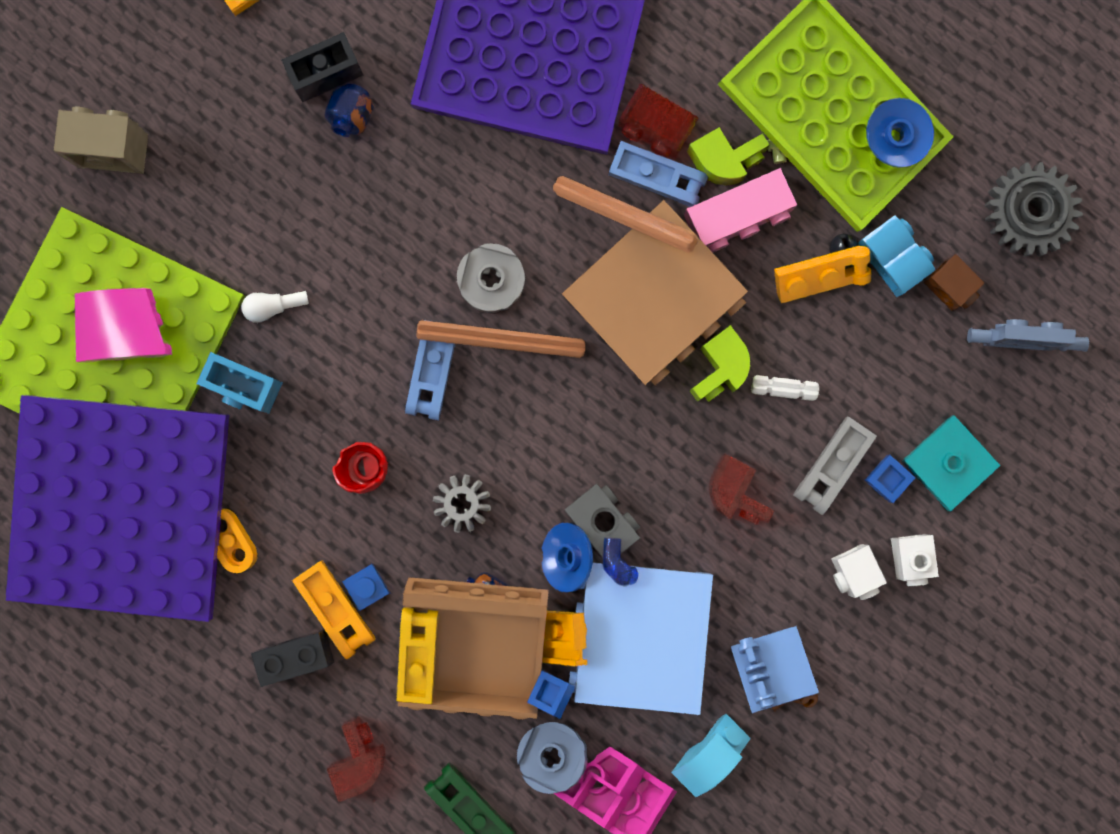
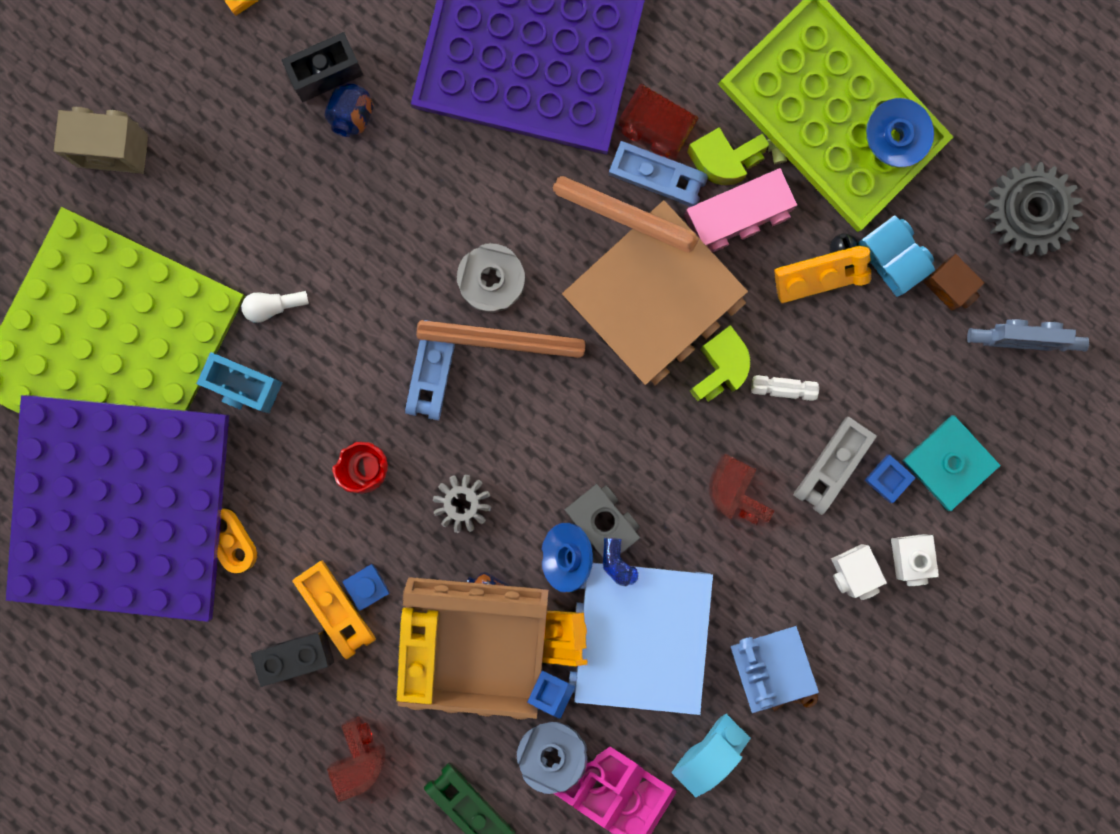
(118, 325): dark pink slope -> none

